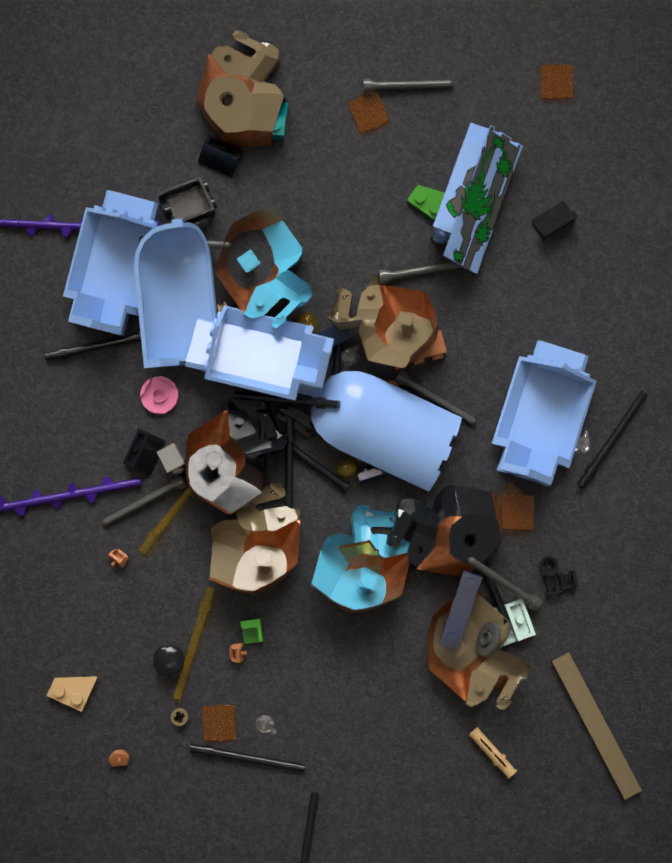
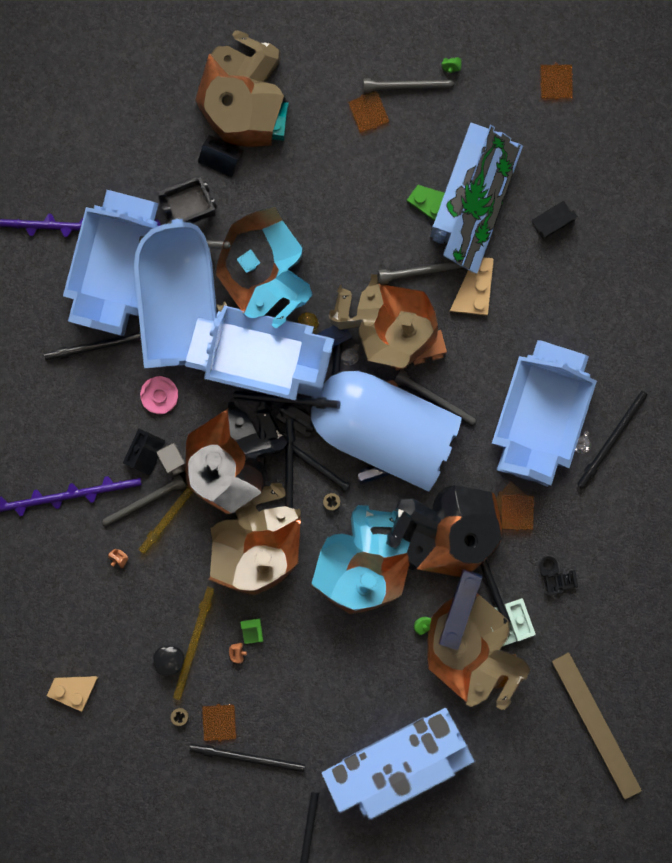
(119, 758): nougat piece -> none
(265, 724): clear piece -> none
(325, 502): none -> dark tan bush
(346, 468): clear yellow piece -> none
(361, 554): clear orange piece -> none
(399, 765): none -> light blue panel
(422, 625): none -> bright green piece
(451, 65): none -> bright green piece
(475, 291): none -> tan wing
(488, 639): dark grey wheel -> none
(508, 770): tan pin -> none
(532, 601): dark grey piece -> none

